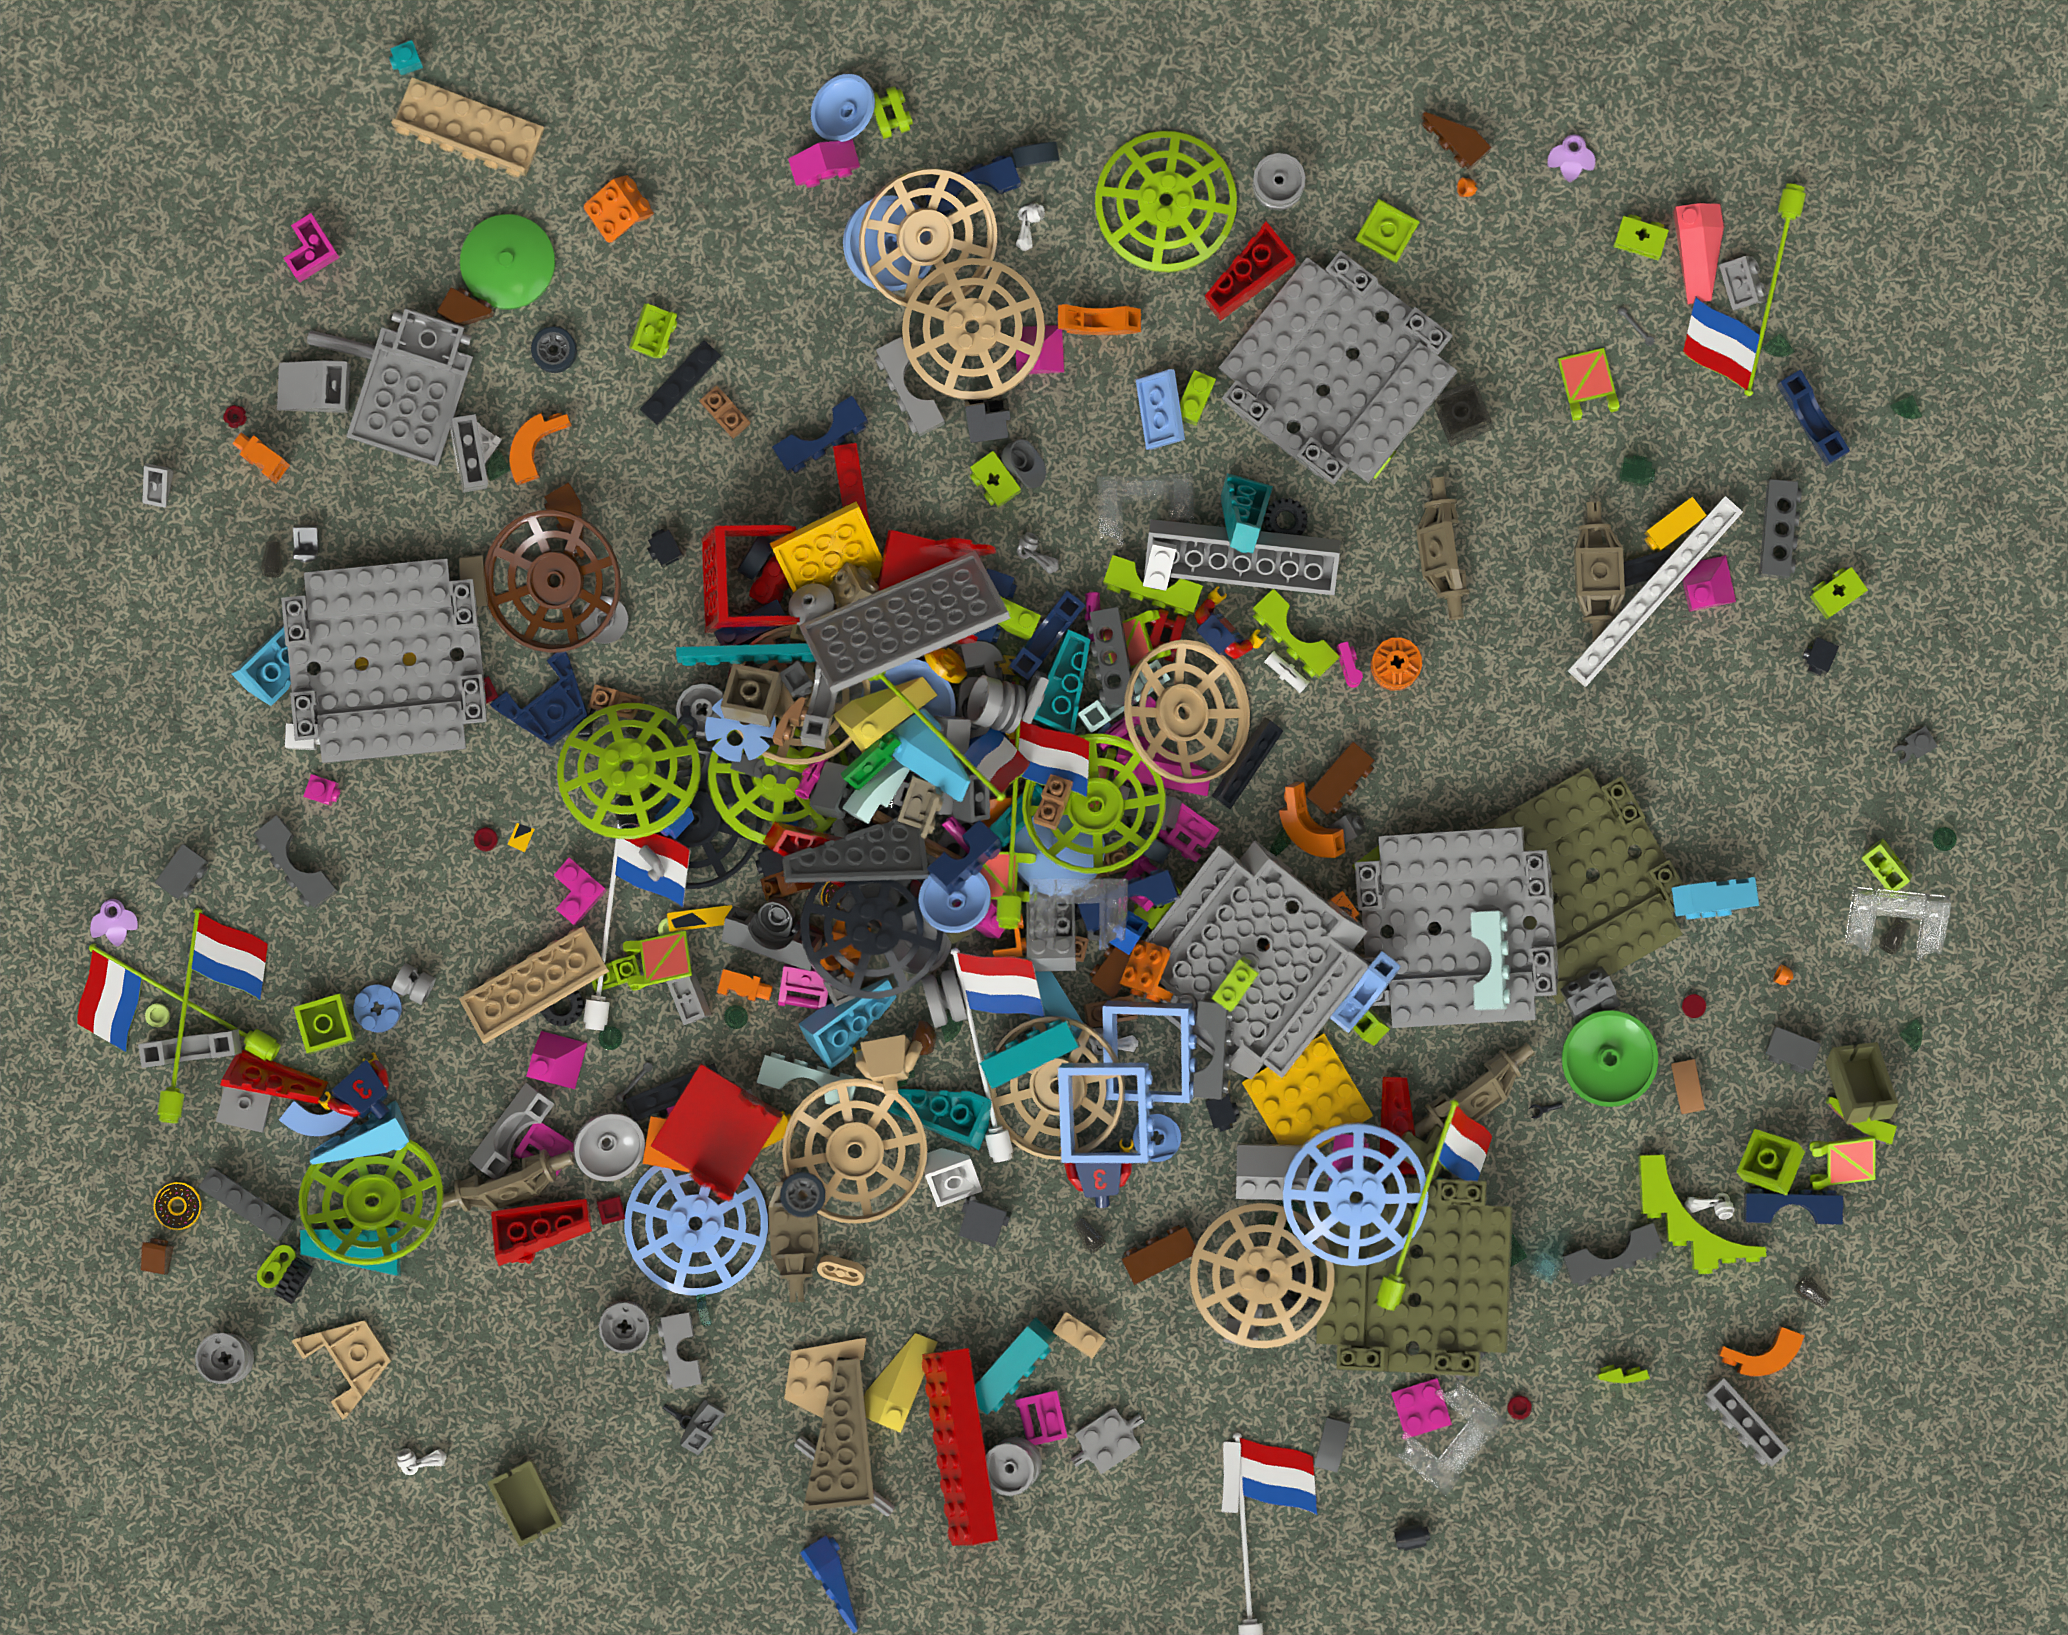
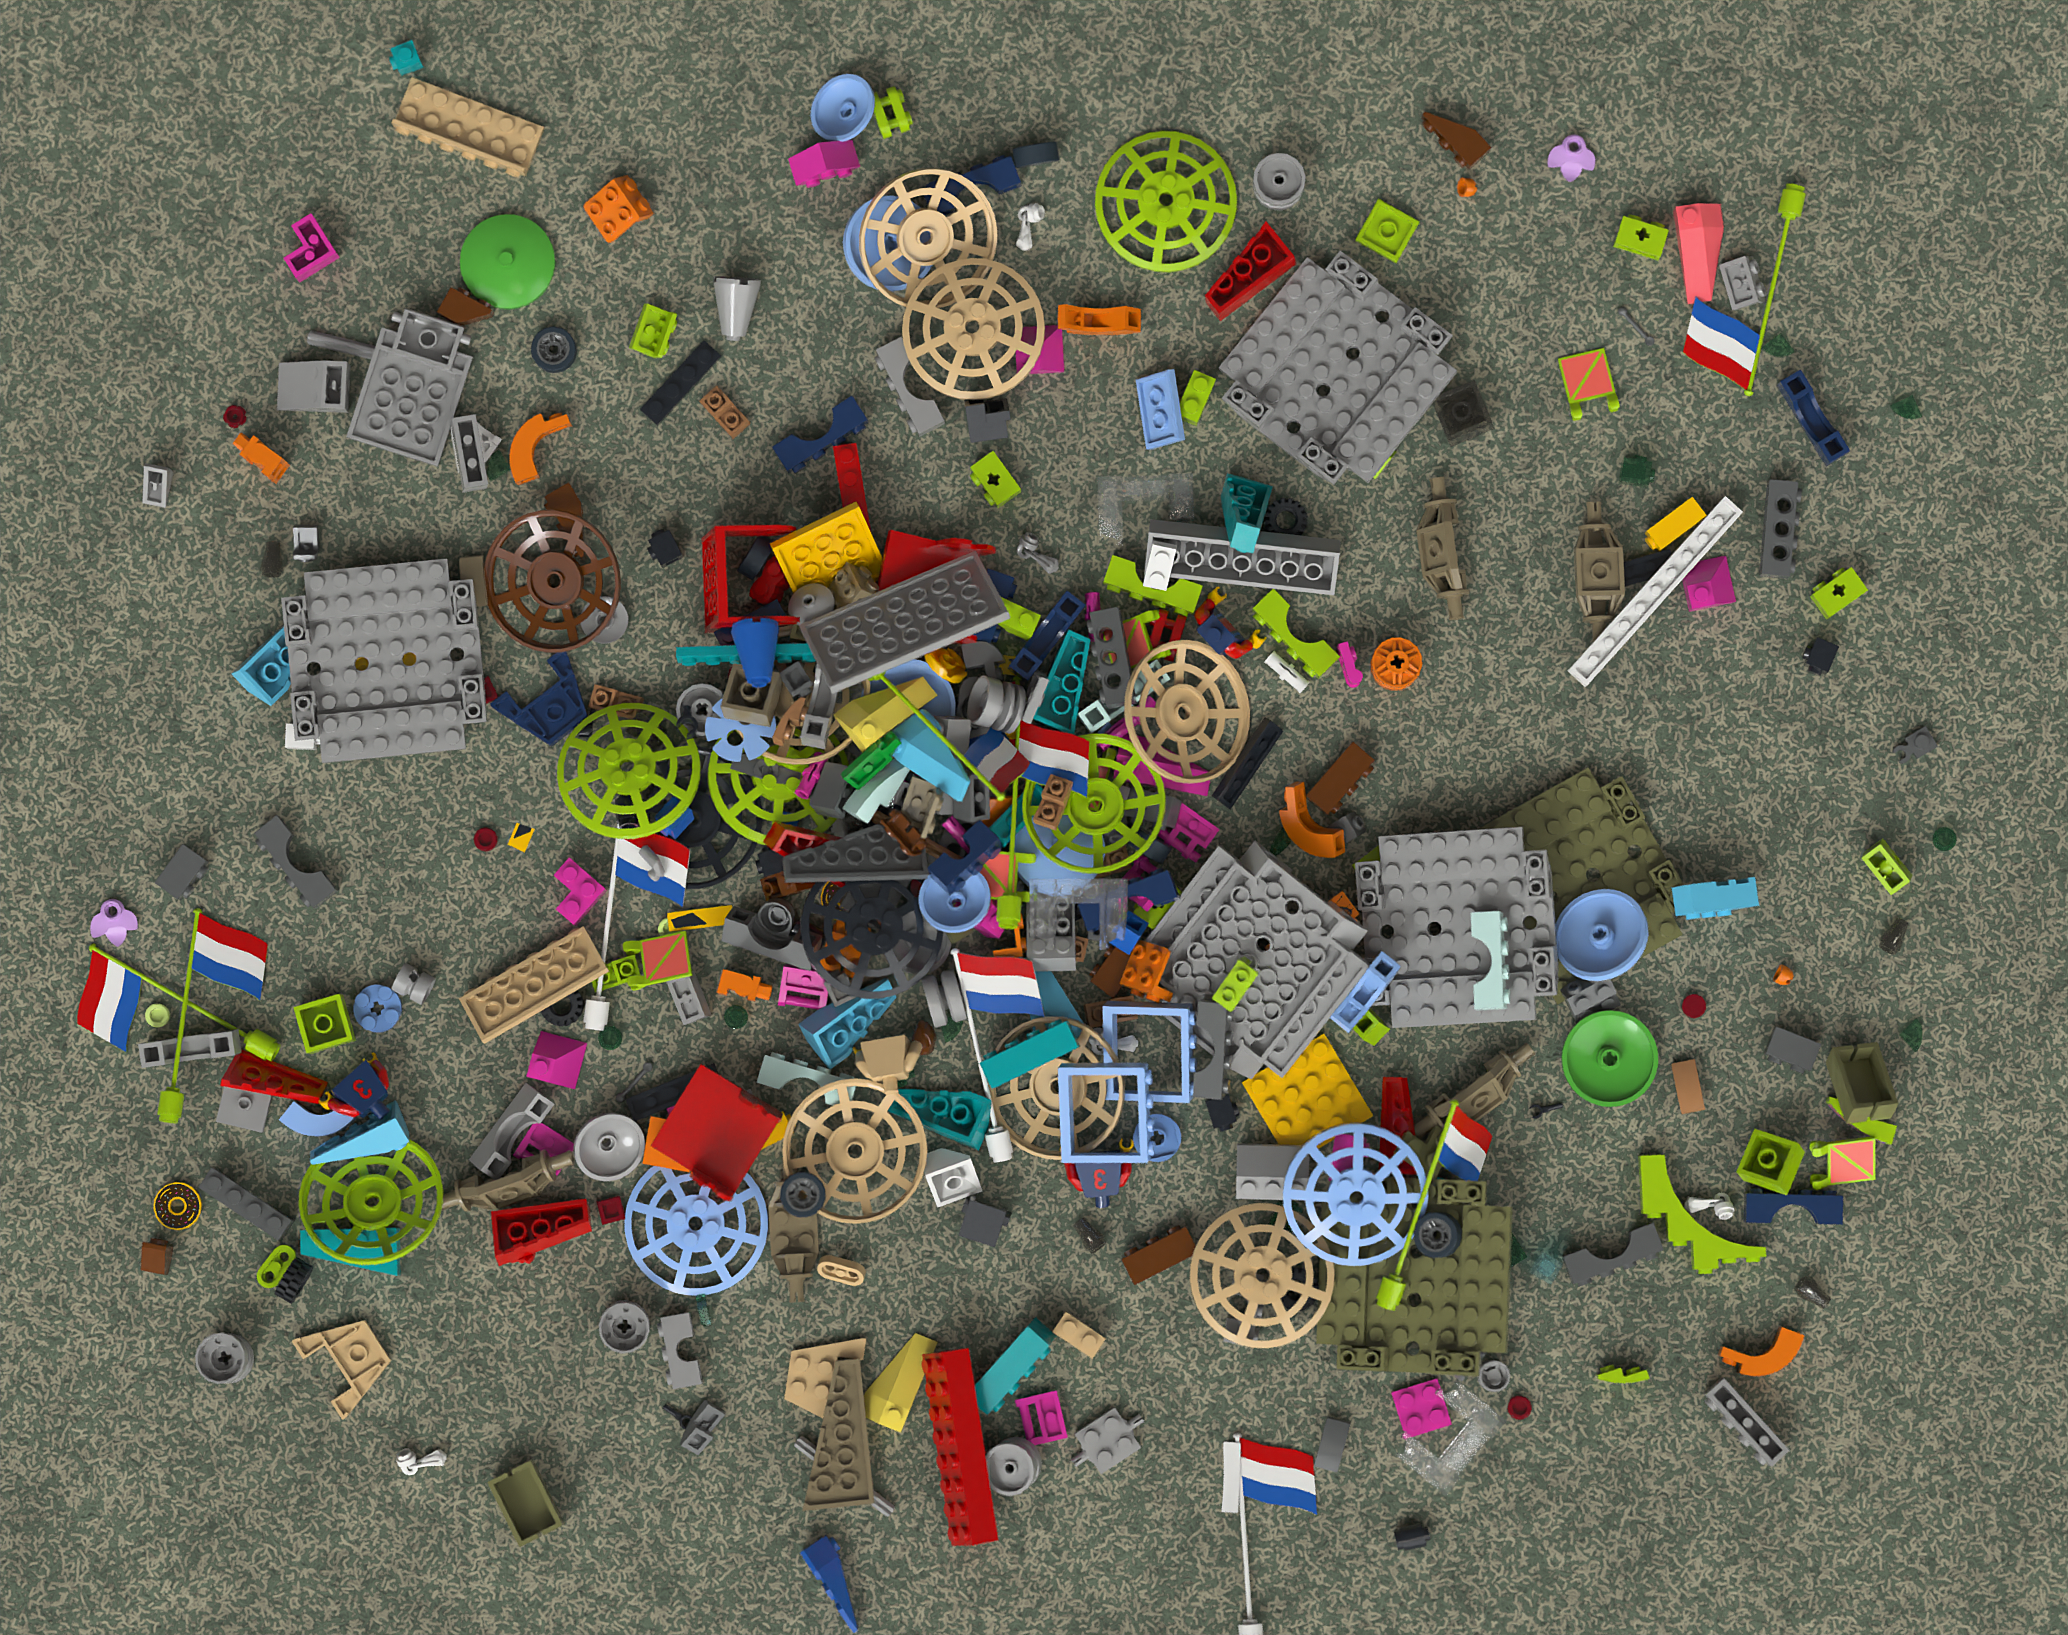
(322, 790): dark pink bracket -> none
(735, 304): none -> light grey cone
(756, 648): none -> blue cone
(896, 826): none -> reddish brown hinge
(1024, 461): dark grey cap -> none
(1425, 1232): none -> wheel
(1493, 1375): none -> light grey wheel
(1601, 934): none -> light blue dish
(1869, 902): clear wedge -> none

